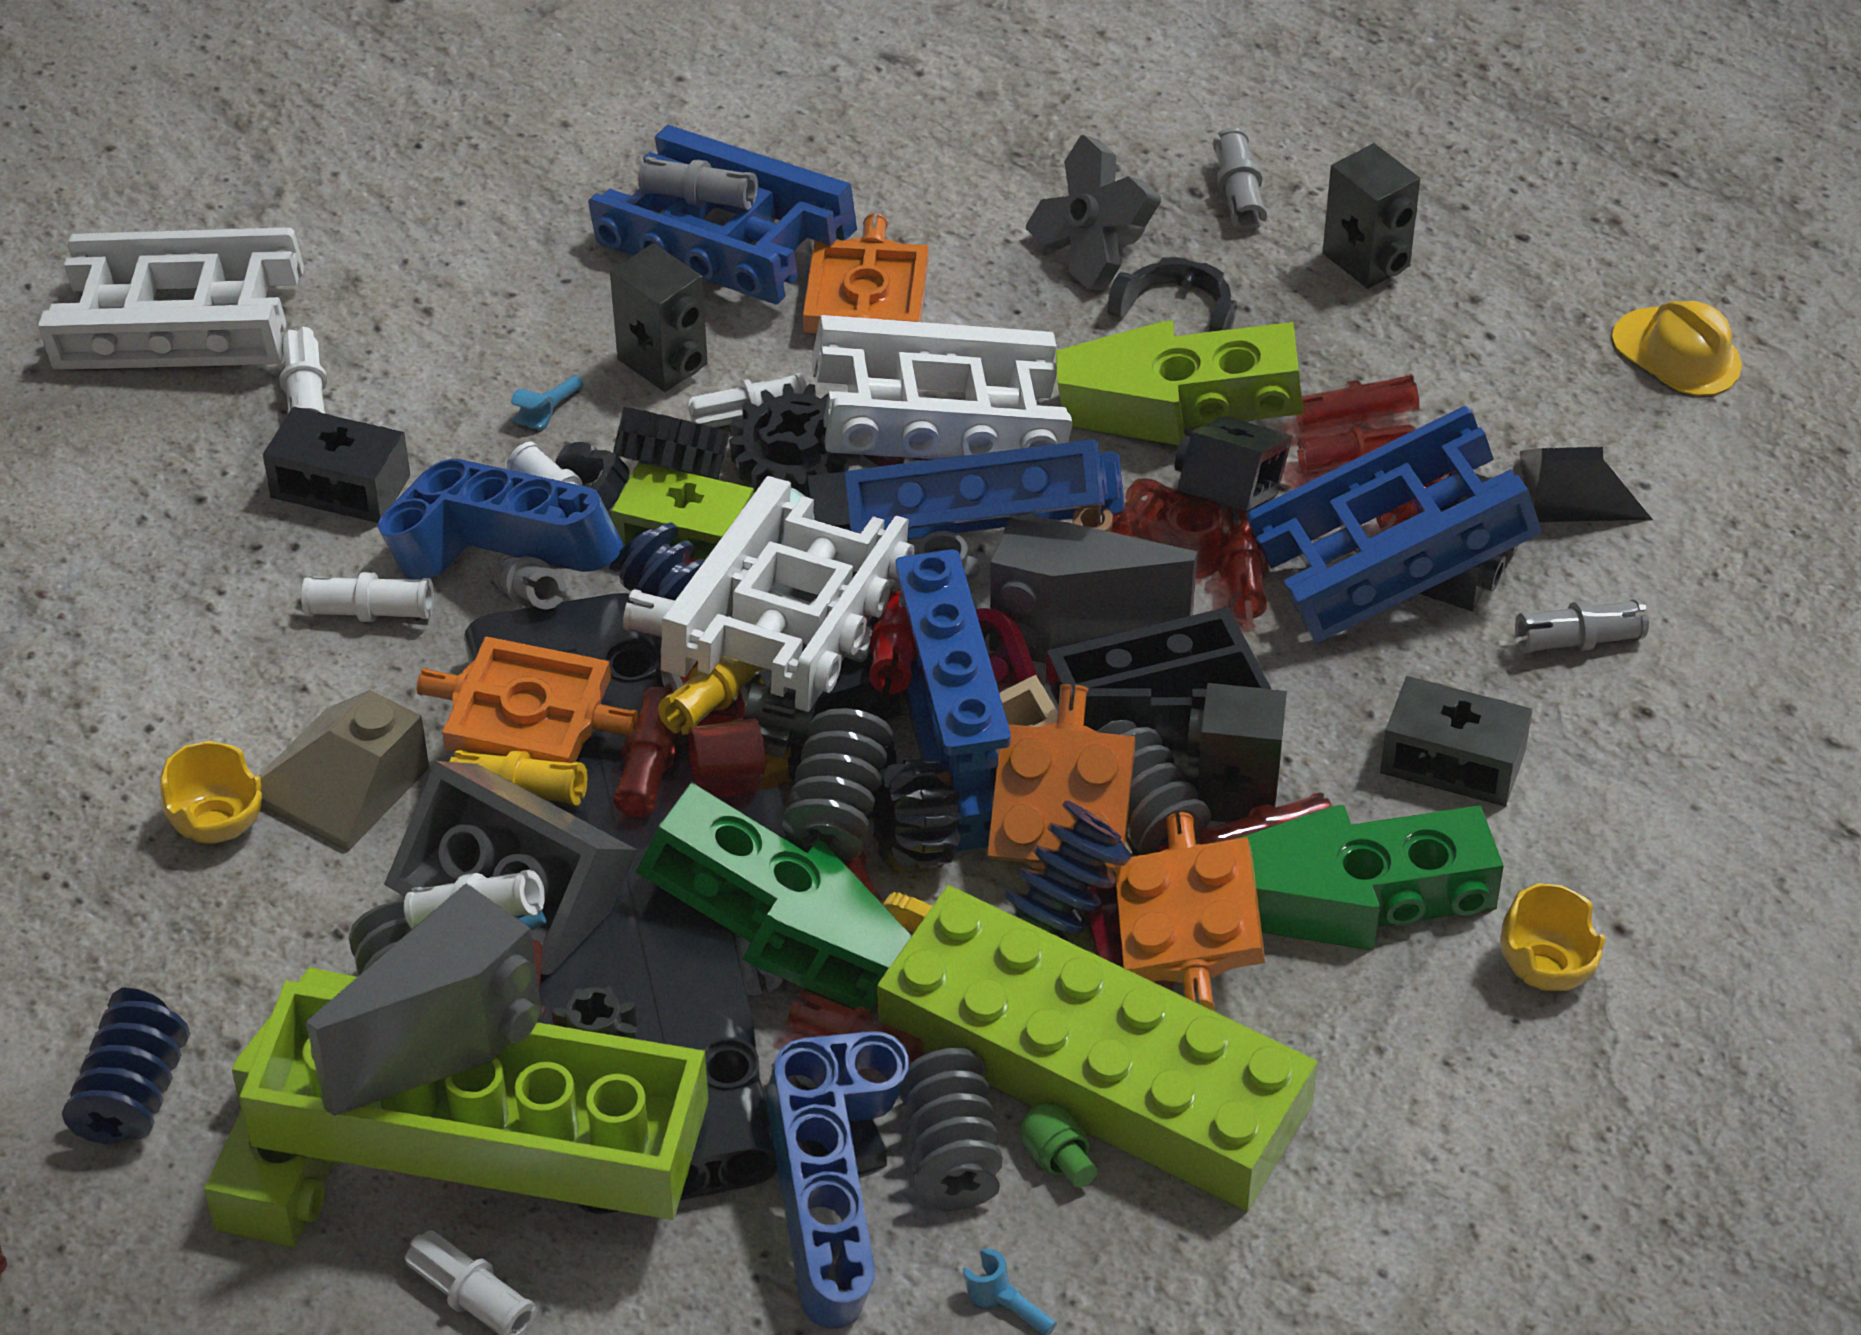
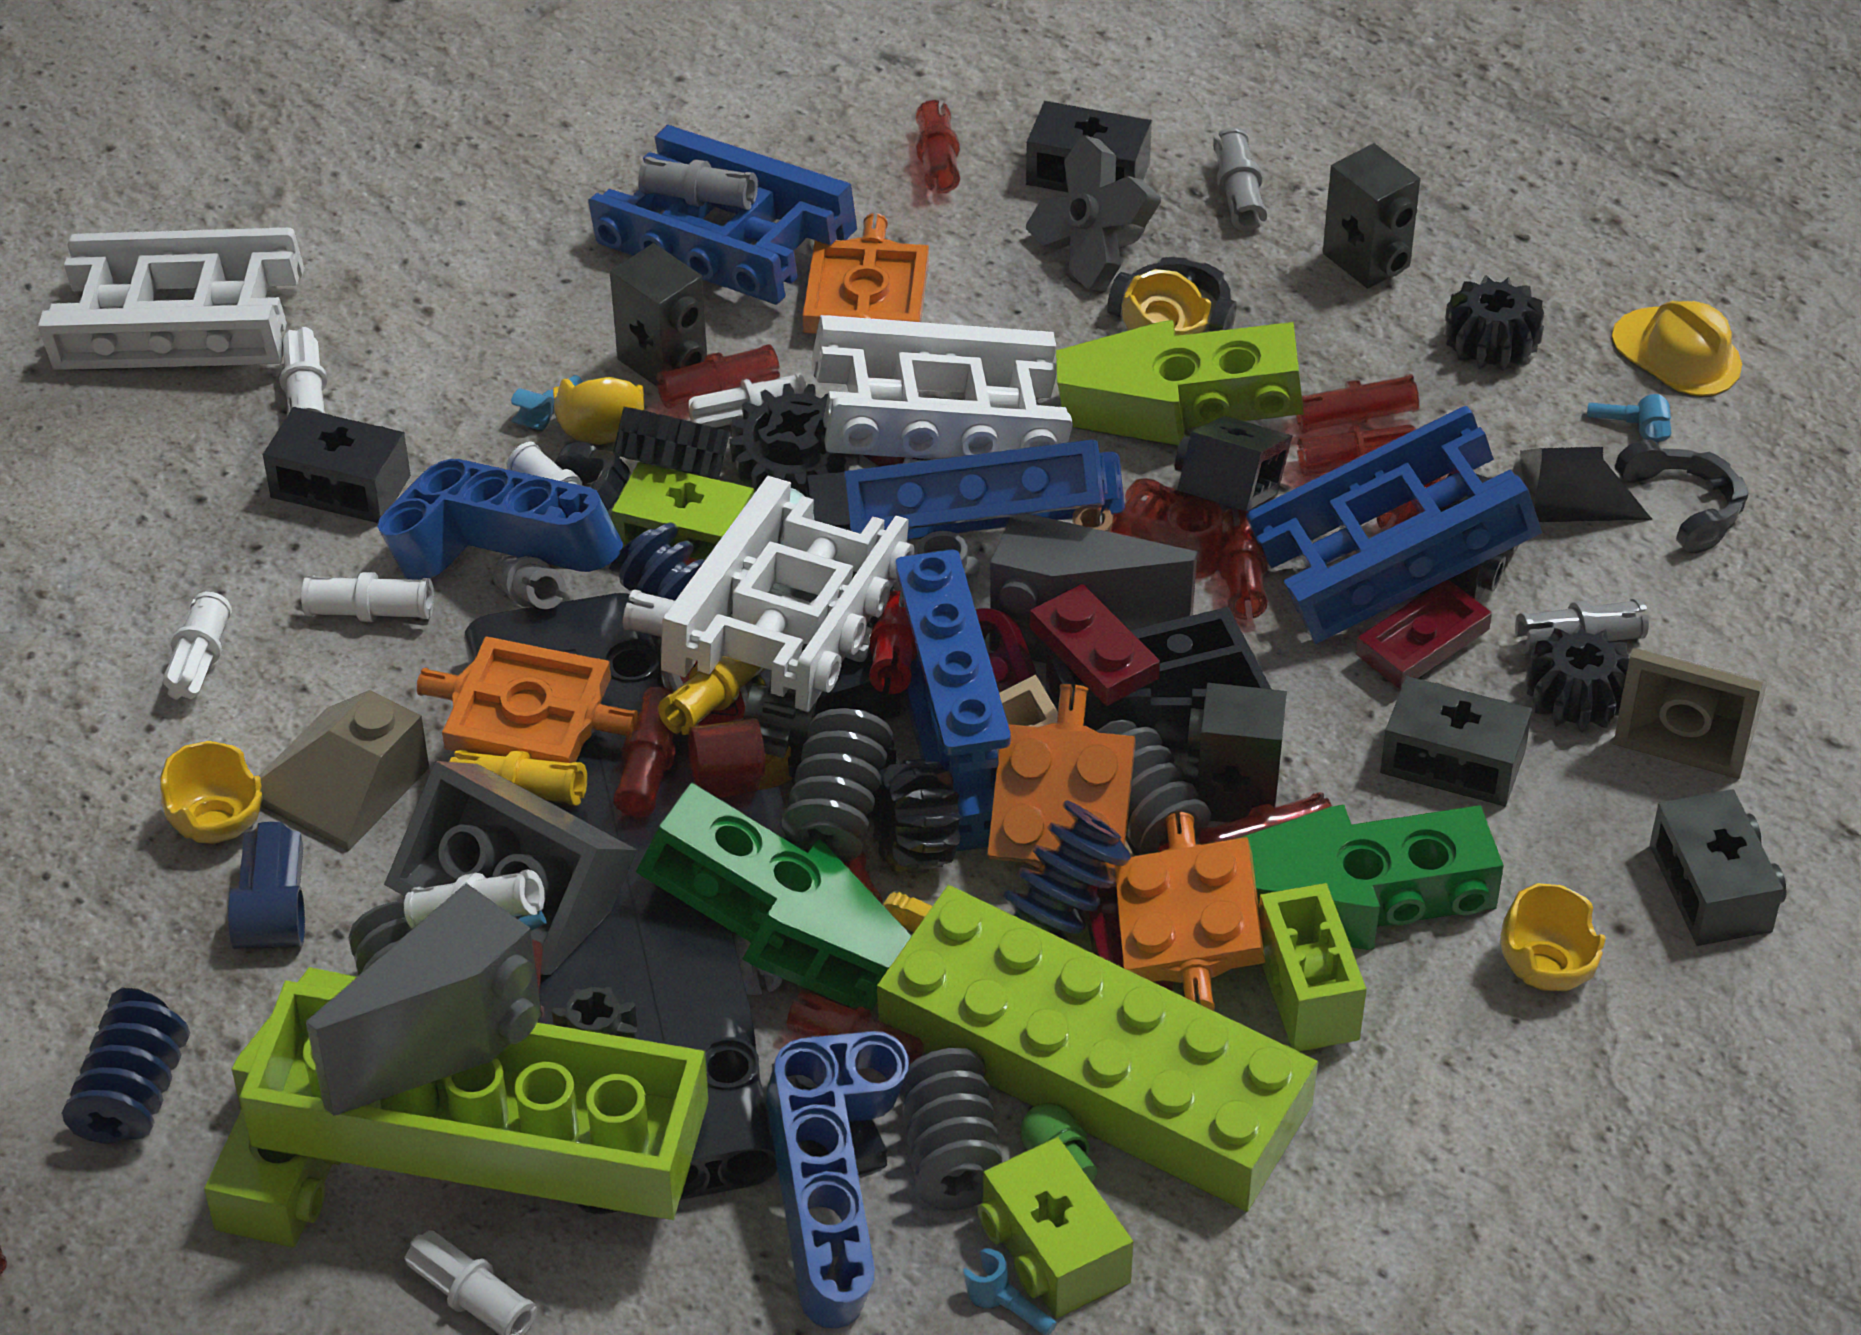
(196, 645): none -> white axle
(269, 899): none -> dark blue piece
(595, 407): none -> yellow hair
(717, 375): none -> clear red pin
(937, 146): none -> clear red pin
(1055, 1228): none -> lime brick
(1060, 127): none -> black brick
(1094, 644): none -> dark red plate
(1165, 297): none -> yellow hair
(1311, 968): none -> lime brick
(1423, 633): none -> dark red plate
(1494, 323): none -> black gear
(1578, 677): none -> black gear
(1651, 415): none -> dark azure hand
(1688, 712): none -> dark tan slope
(1703, 529): none -> black piece
(1717, 867): none -> pearl dark grey brick

